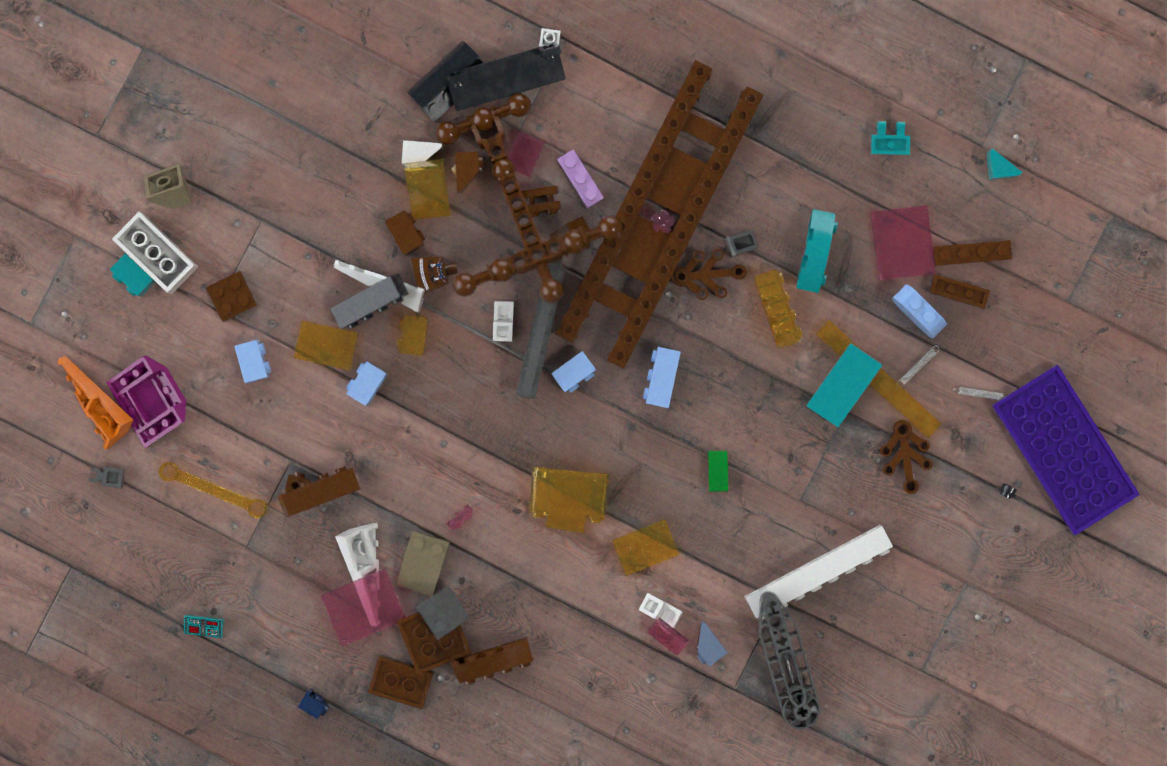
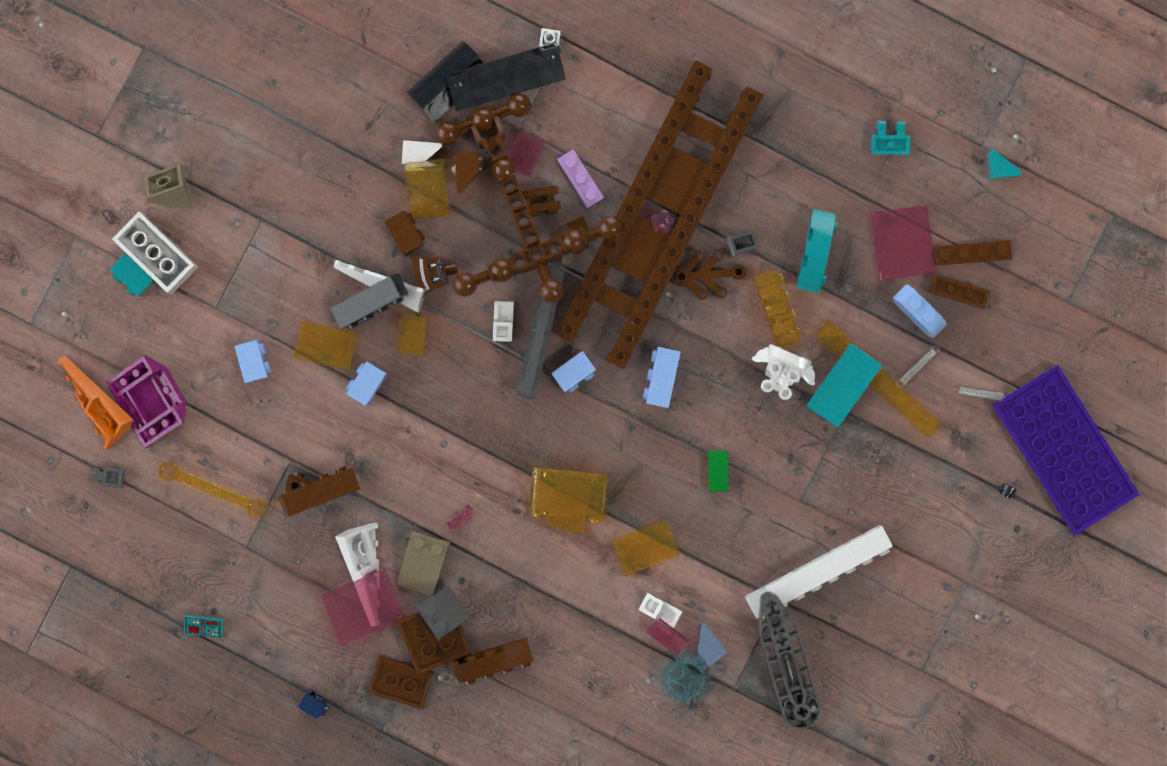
(231, 296): reddish brown plate -> none
(694, 678): none -> clear light blue gear
(783, 370): none -> white piece
(905, 453): reddish brown plant -> none

